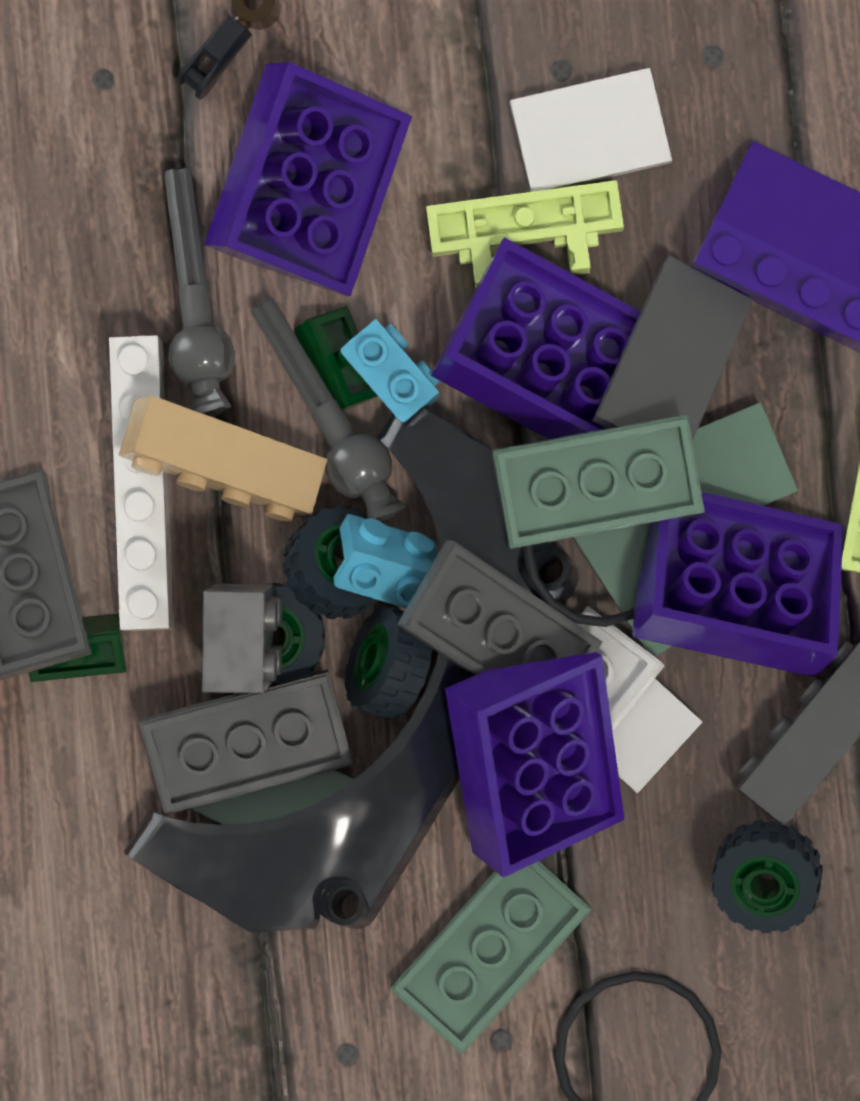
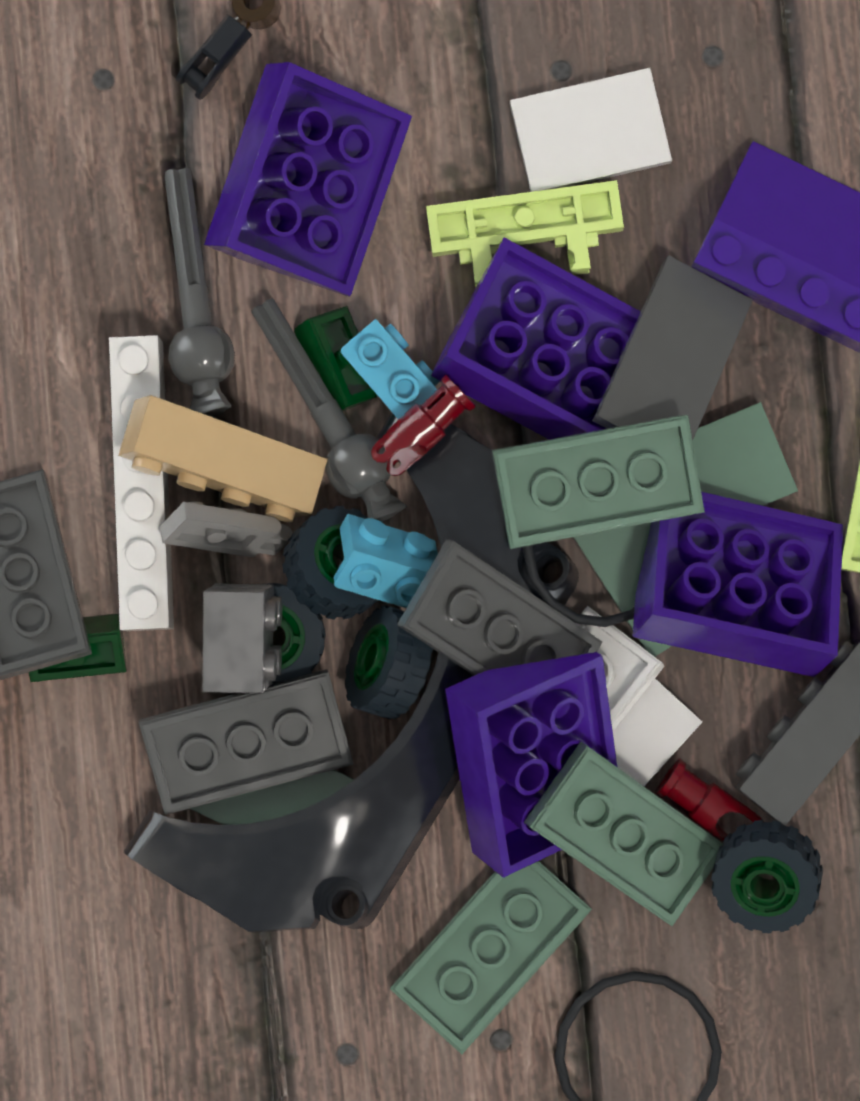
(224, 530): none -> light grey hinge
(421, 427): none -> dark red piece
(625, 834): none -> sand green tile
(702, 801): none -> dark red piece

